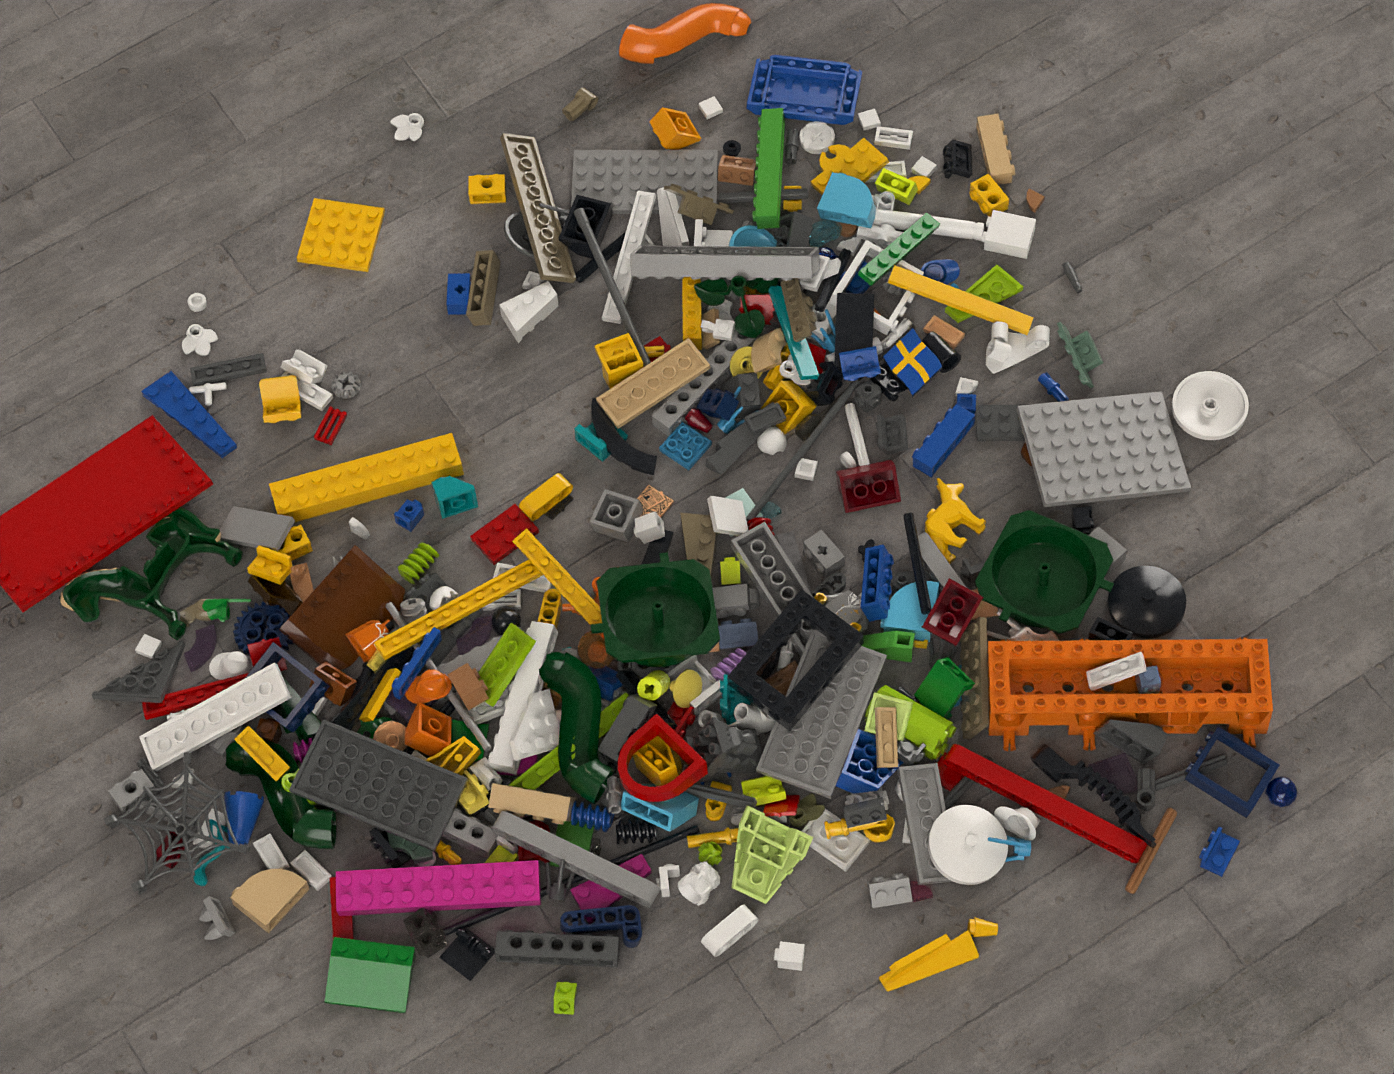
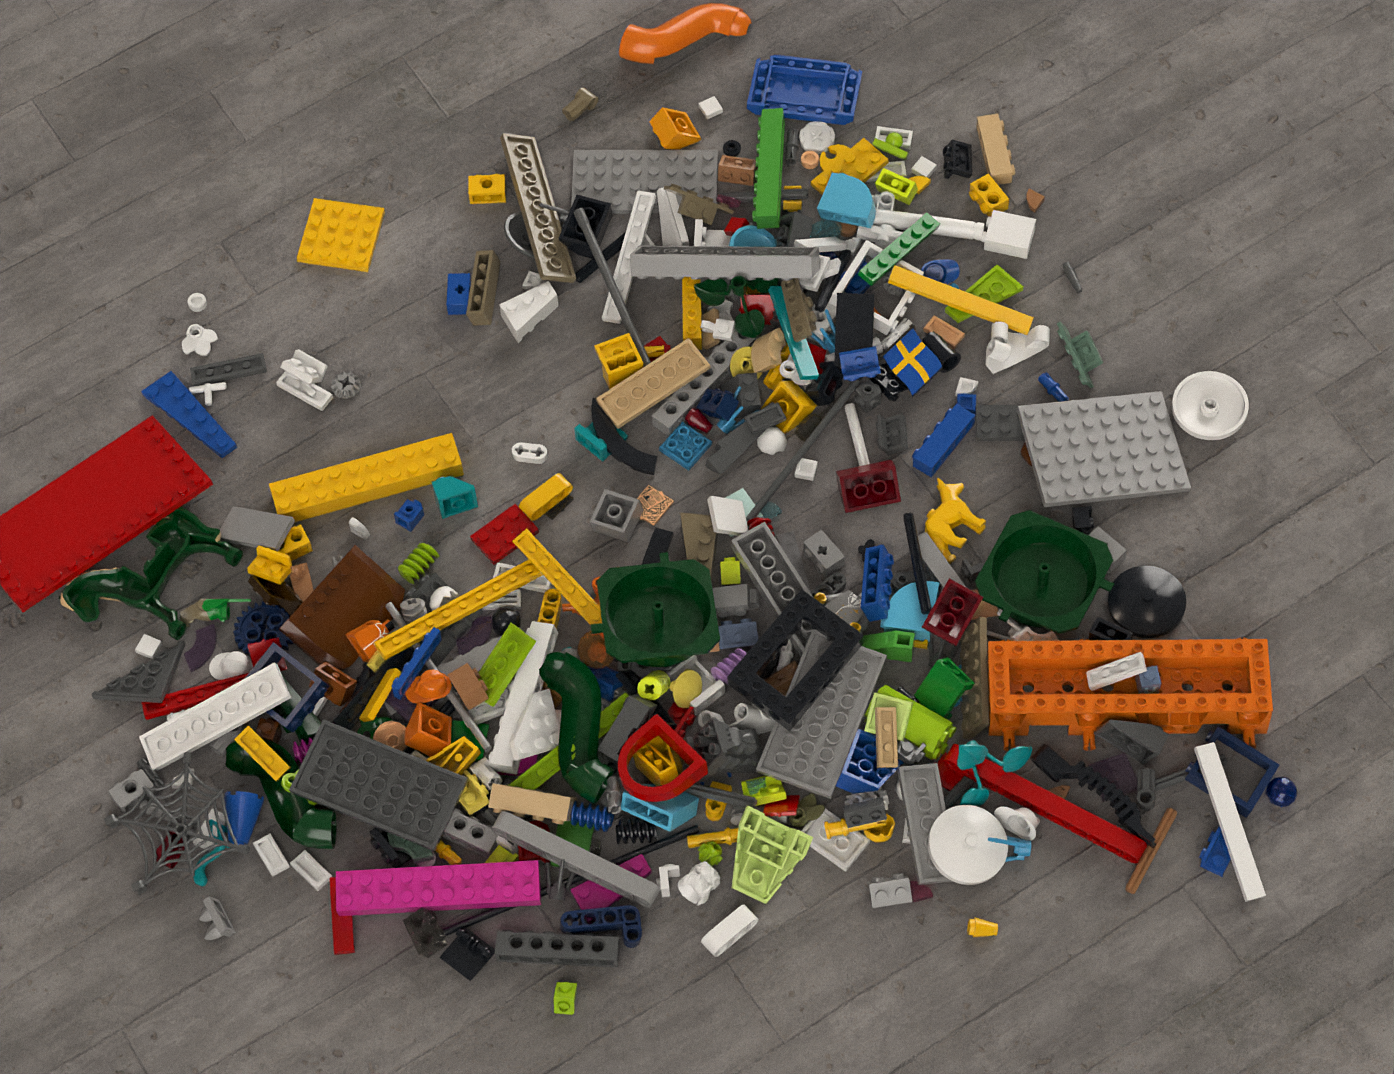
(269, 896): tan brick -> none
(280, 399): yellow bracket -> none
(336, 413): red tile -> none
(369, 975): green slope -> none
(407, 127): white plate -> none
(529, 453): none -> white beam
(649, 527): white brick -> none
(729, 701): teal bracket -> none
(733, 203): none -> clear pink tile
(734, 224): none -> red tile
(754, 785): none -> clear light blue tile
(790, 955): white brick -> none
(809, 159): none -> light nougat tile
(825, 244): none -> white tile
(847, 460): white tile -> none
(869, 119): white tile -> none
(891, 145): none -> lime tile
(930, 960): yellow wedge -> none
(973, 754): none -> teal plant
(1229, 822): none -> white tile

